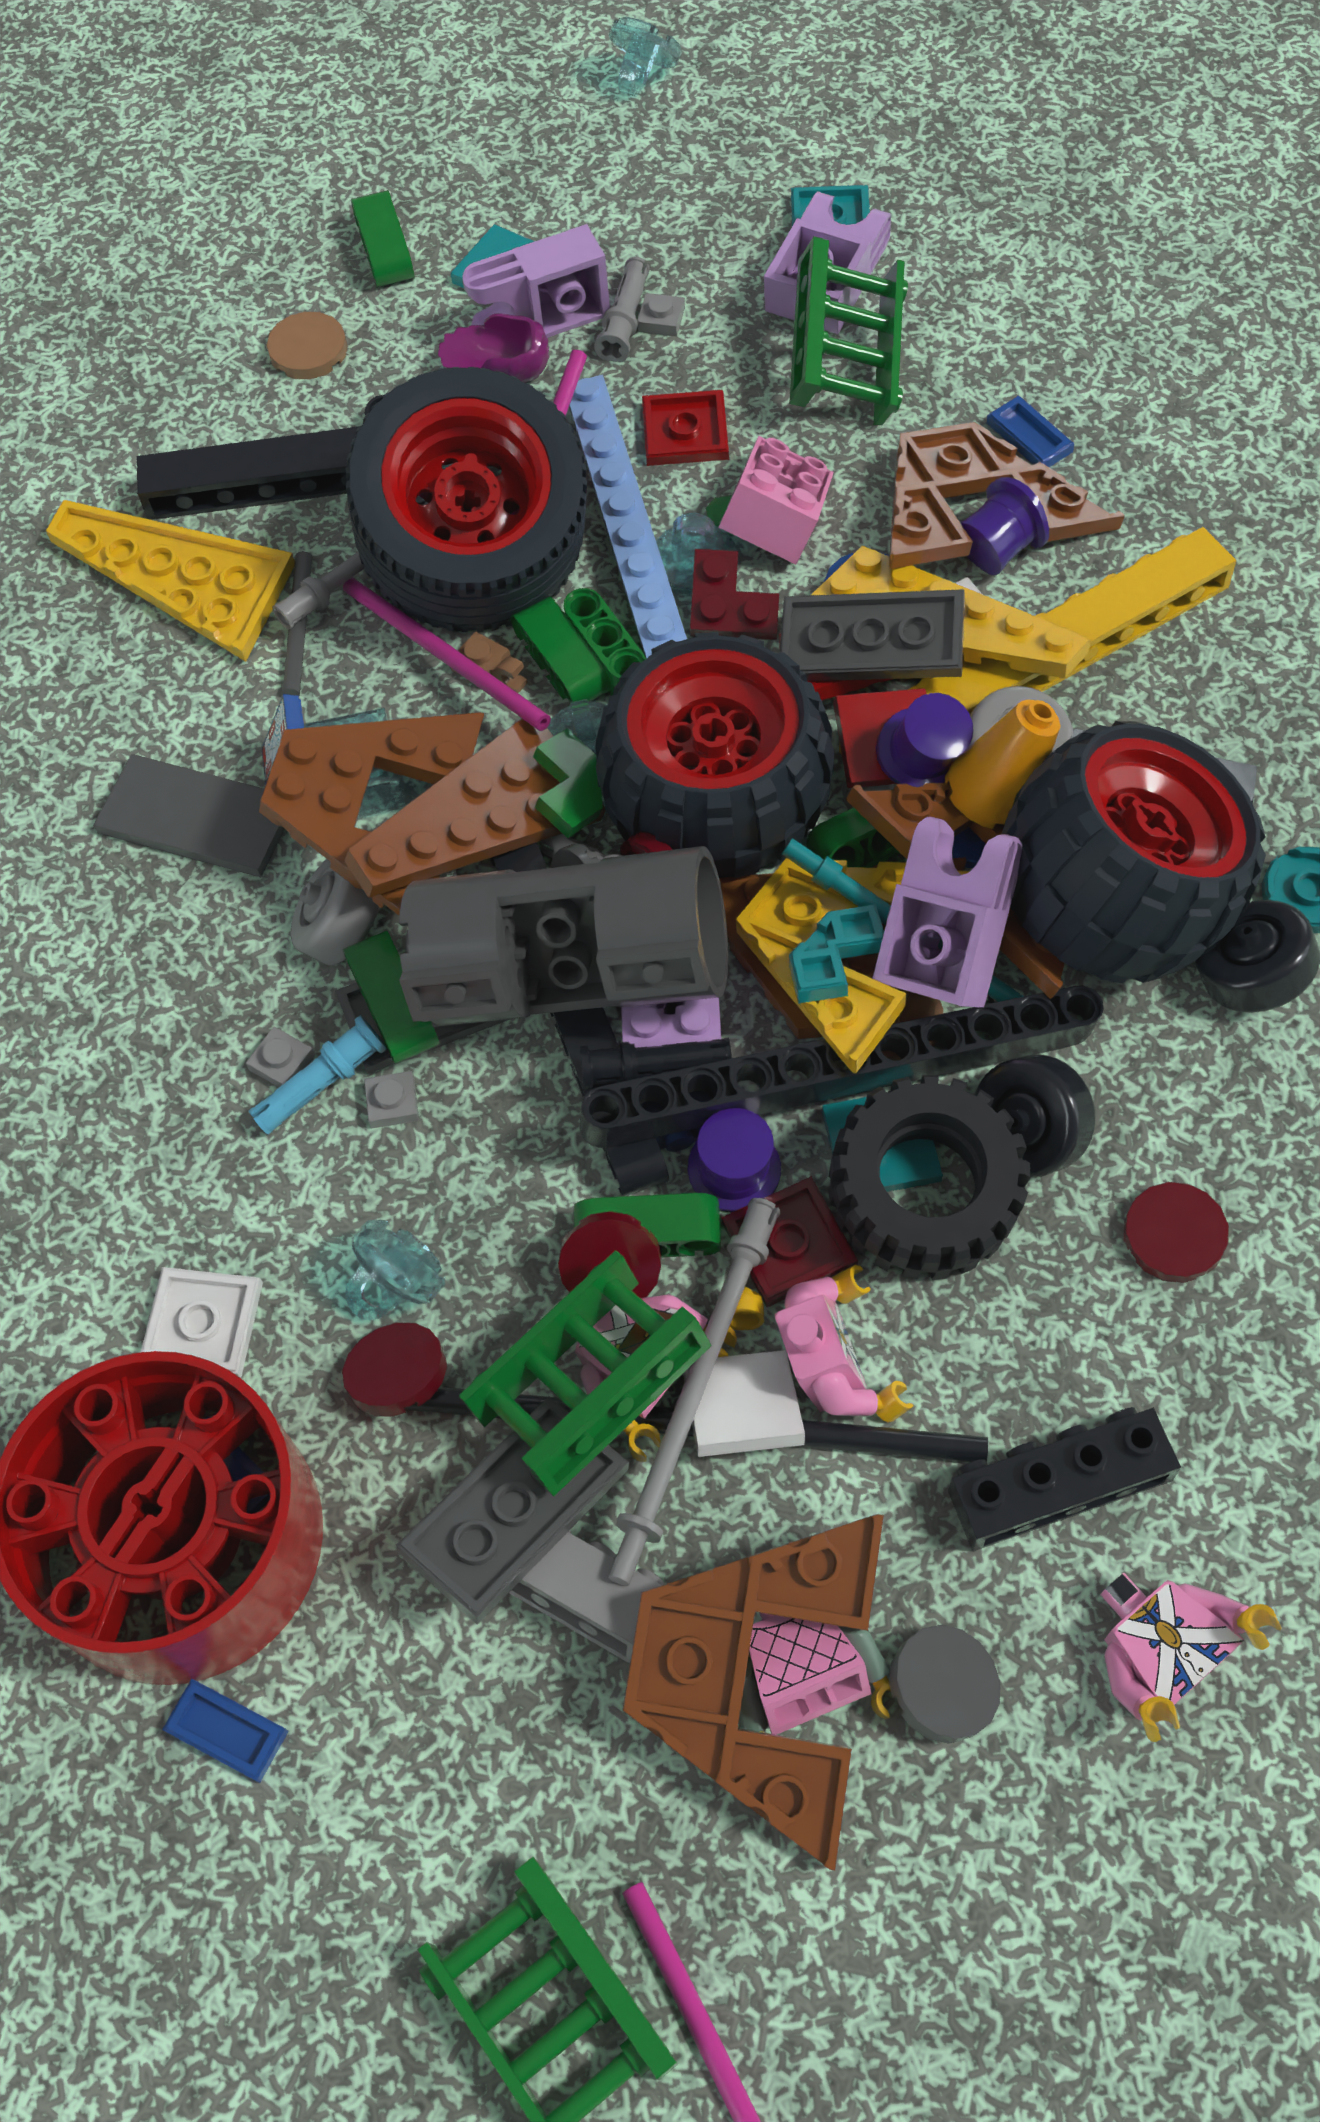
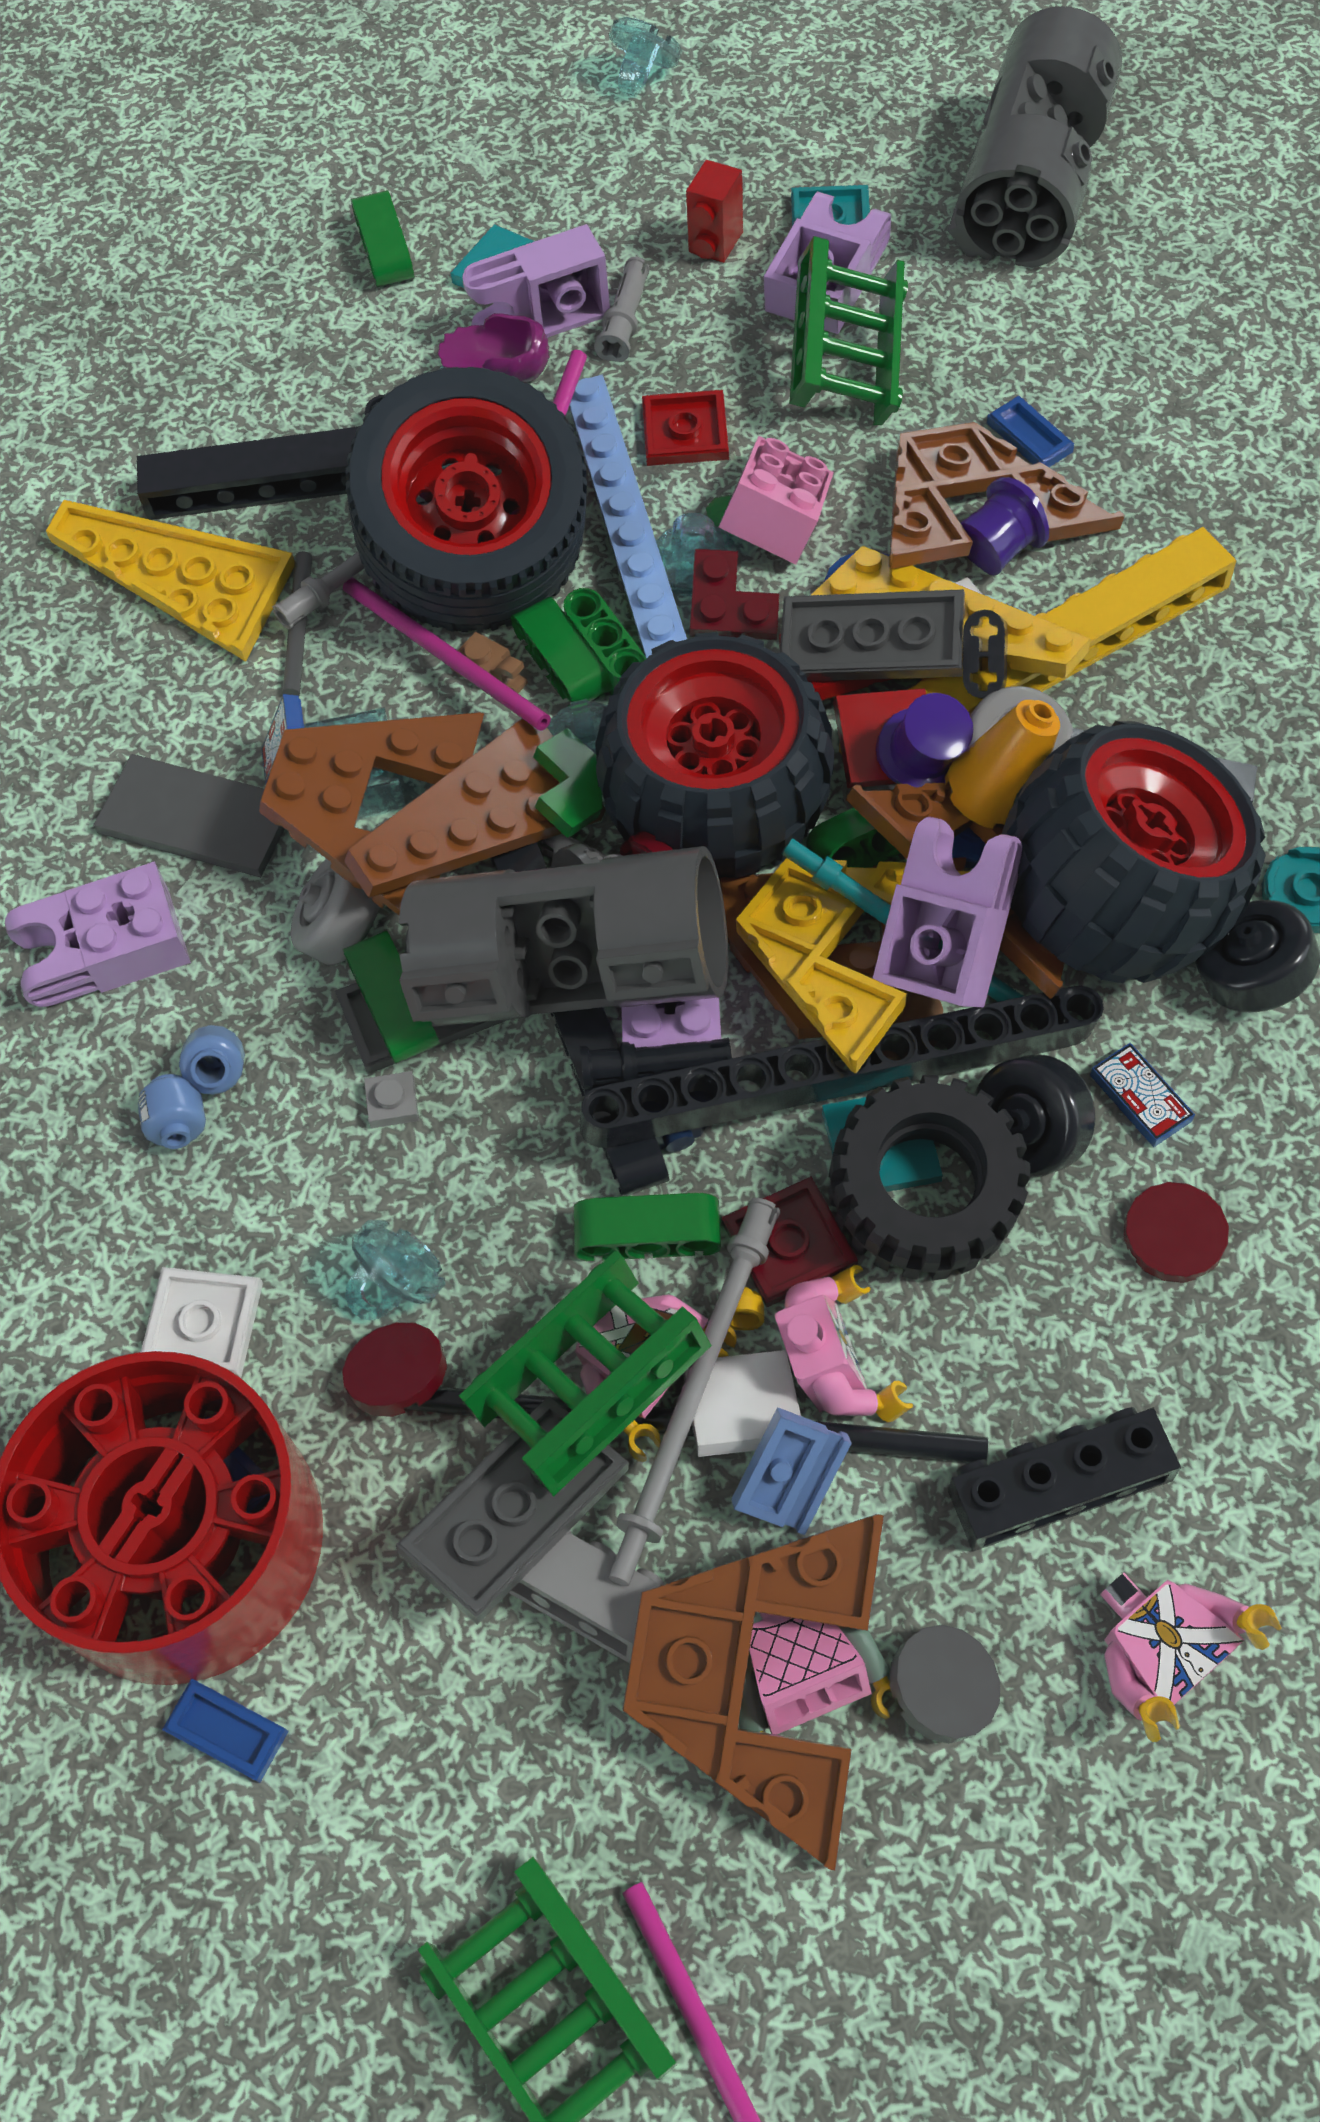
(100, 934): none -> lavender brick
(169, 1110): none -> medium blue head
(215, 1073): none -> medium blue head
(279, 1057): light grey plate -> none
(307, 345): medium nougat tile -> none
(335, 1062): medium azure pin -> none
(598, 1238): dark red tile -> none
(661, 314): light grey plate -> none
(714, 210): none -> red brick
(734, 1159): dark purple piece -> none
(790, 1471): none -> medium blue plate
(839, 934): teal tile -> none
(973, 653): none -> black beam
(1037, 139): none -> dark grey cylinder
(1142, 1094): none -> tile

